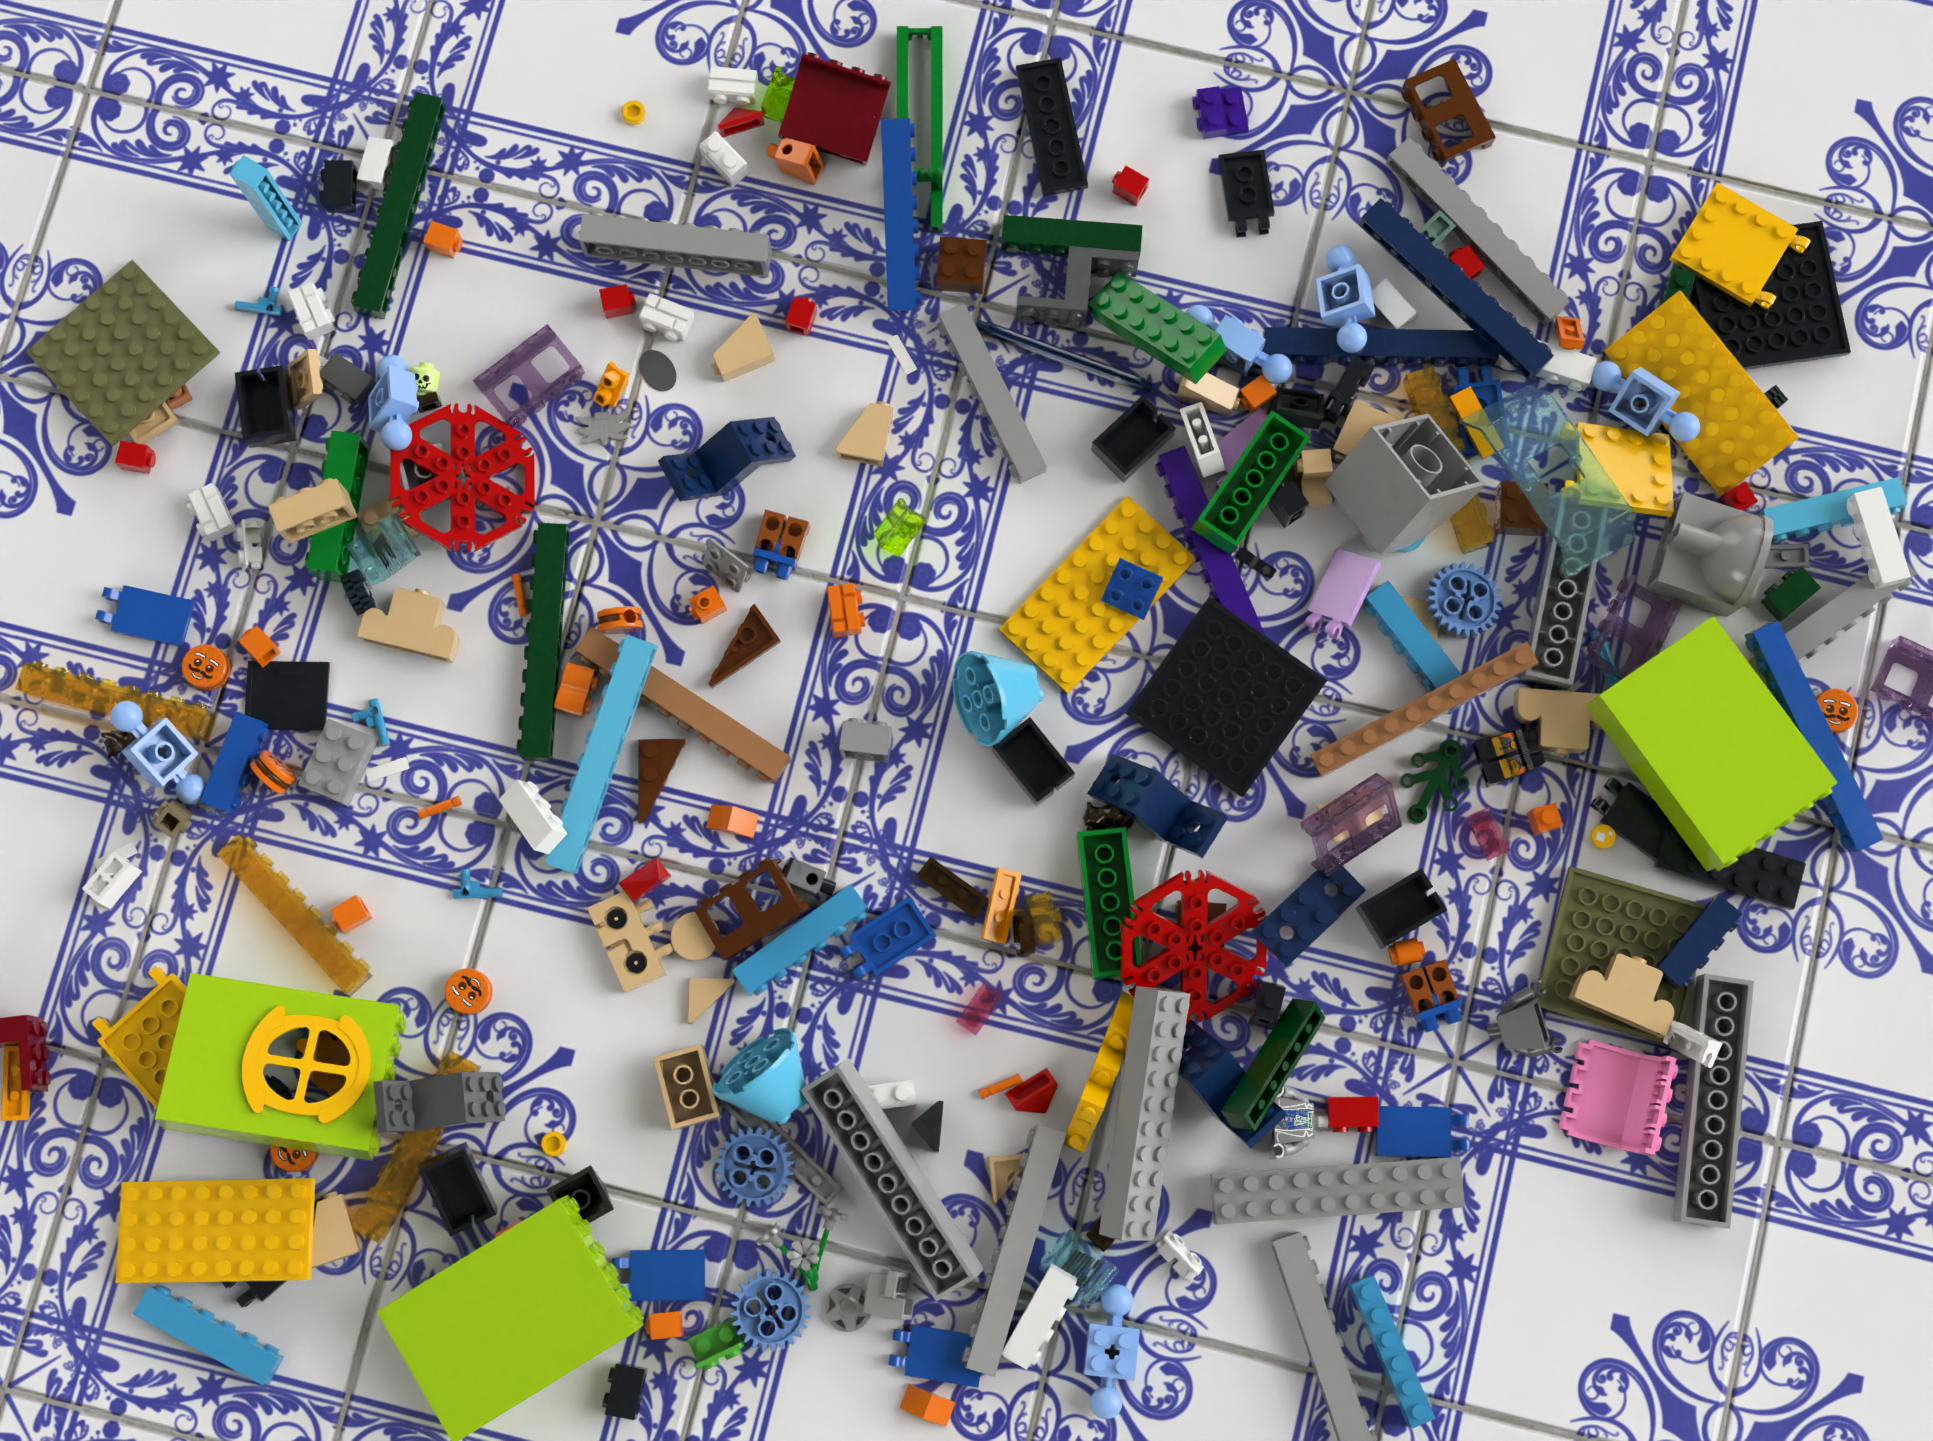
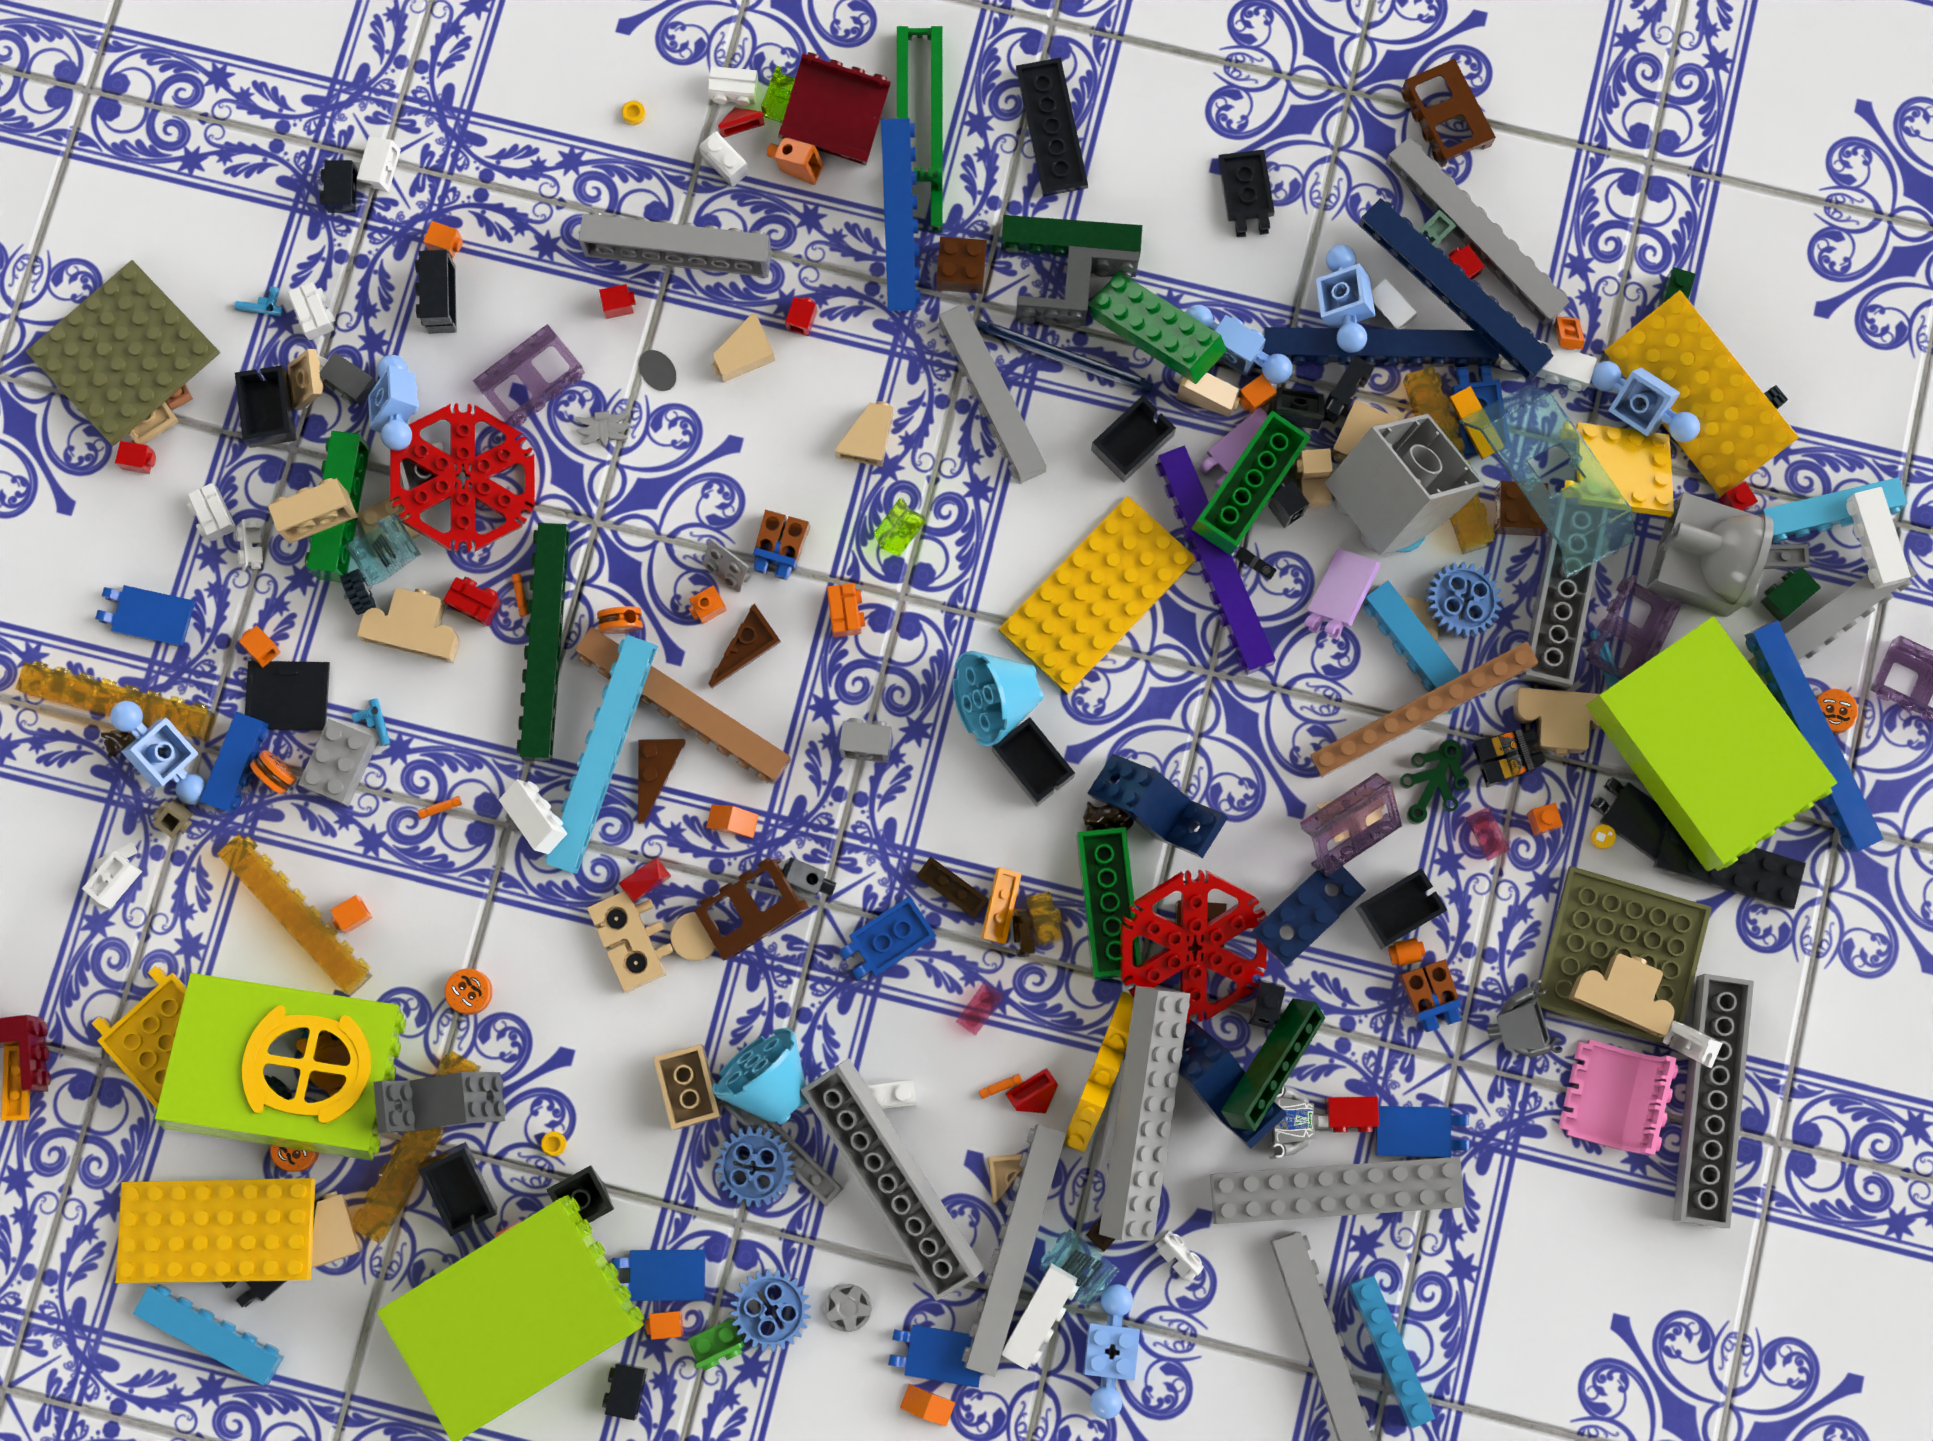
(206, 667): orange head -> none
(265, 197): medium azure brick -> none
(387, 769): white sticker -> none
(399, 205): dark green brick -> none
(426, 378): yellowish green head -> none
(429, 402): dark brown tile -> none
(436, 291): none -> black piece
(472, 601): none -> red brick
(474, 888): dark azure hose -> none
(576, 689): orange brick -> none
(611, 386): light orange hips -> none
(666, 317): white brick -> none
(704, 993): tan tile -> none
(727, 458): dark blue bracket -> none
(800, 940): dark azure brick -> none
(804, 1256): light grey plant -> none
(888, 1295): light grey plate -> none
(901, 354): white sticker -> none
(929, 1125): pearl dark grey slope -> none
(1130, 185): red brick -> none
(1132, 588): blue hinge -> none
(1202, 439): white brick -> none
(1220, 112): dark purple plate -> none
(1226, 696): black plate -> none
(1698, 941): dark blue brick -> none
(1736, 245): yellow plate -> none
(1800, 323): black plate -> none

